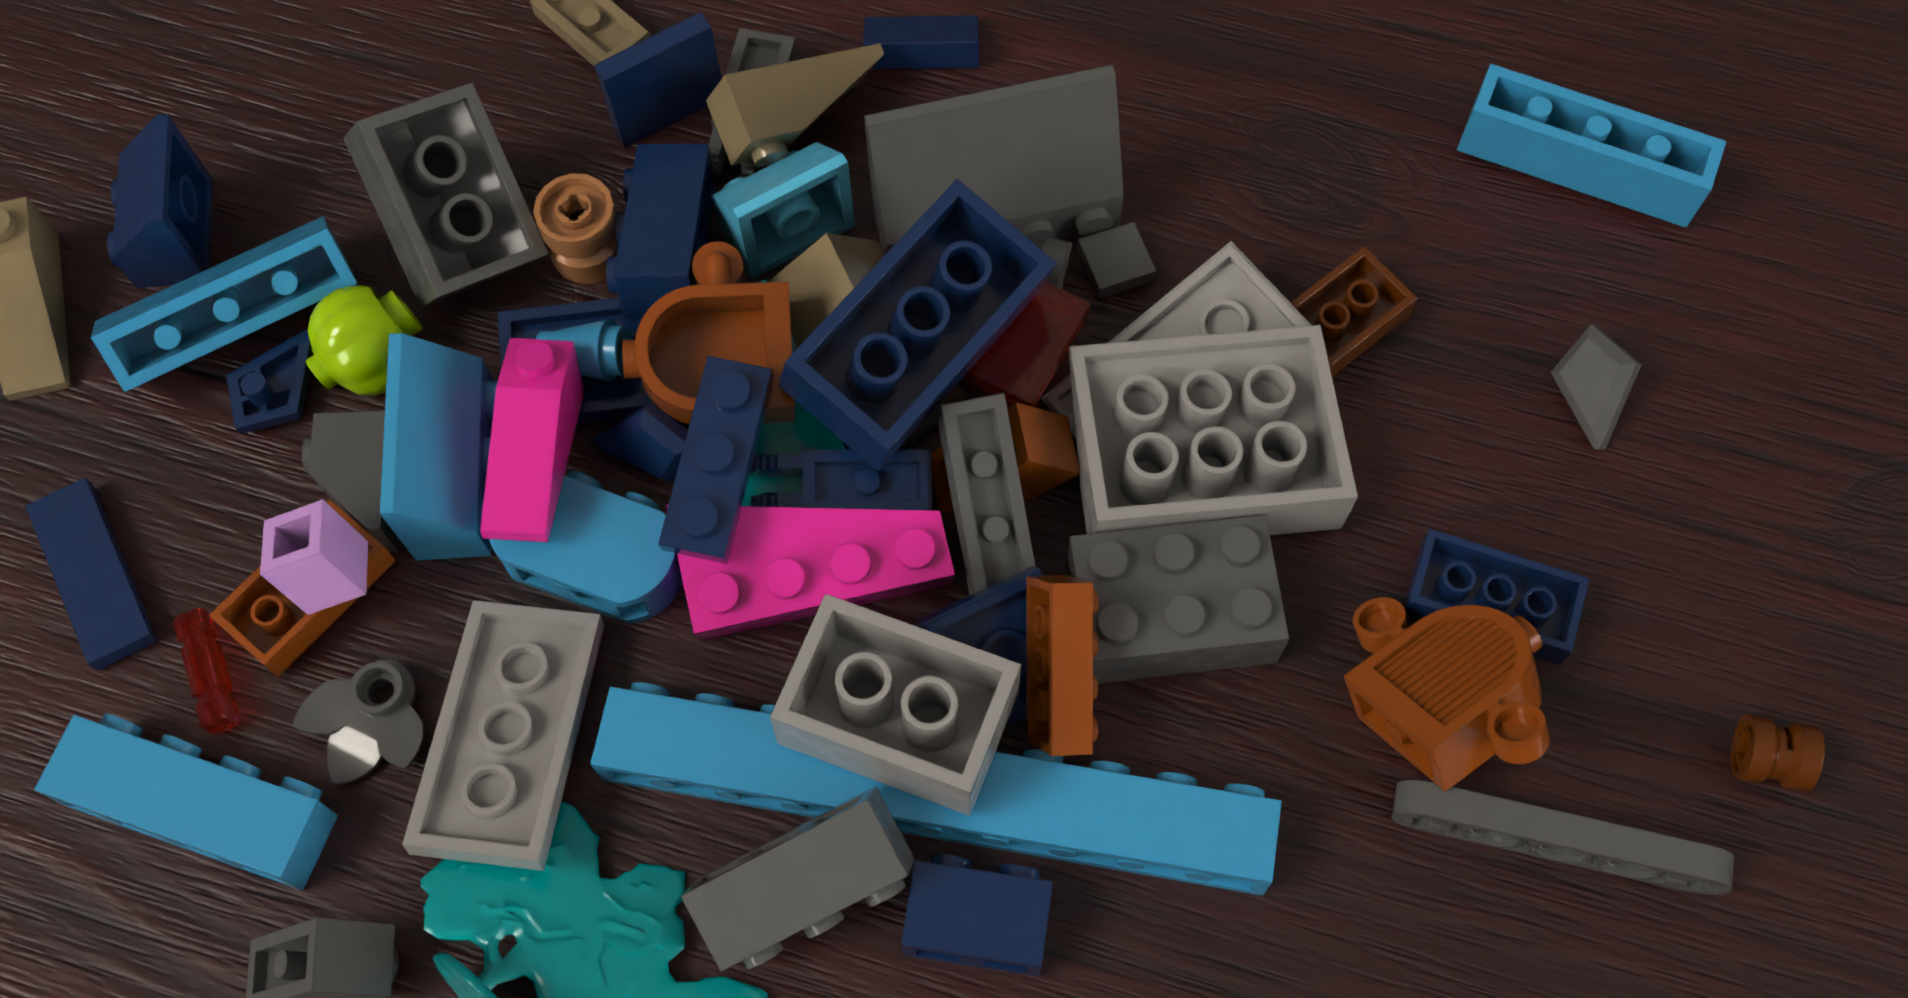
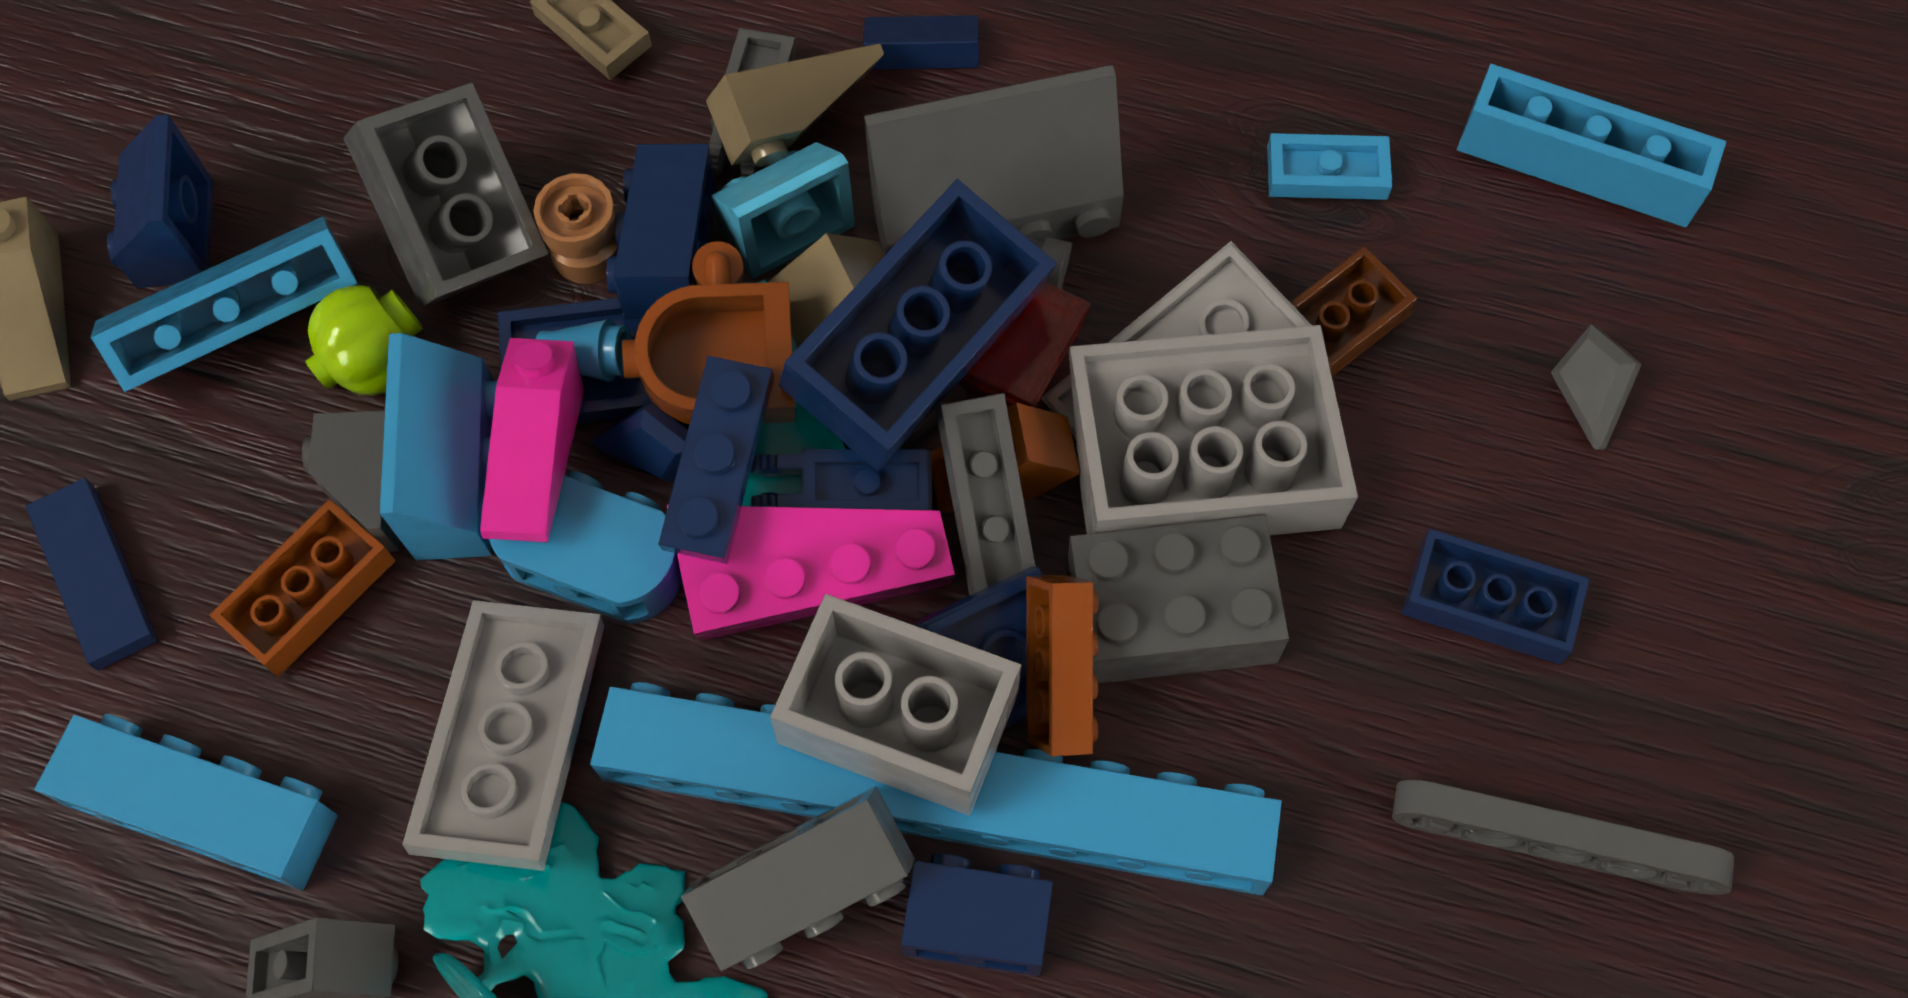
(206, 671): clear red axle -> none
(271, 386): dark blue piece -> none
(314, 557): lavender brick -> none
(358, 727): dark grey plate -> none
(660, 79): dark blue tile -> none
(1116, 260): dark grey tile -> none
(1329, 166): none -> dark azure plate
(1449, 687): dark orange piece -> none
(1777, 753): reddish brown wheel -> none

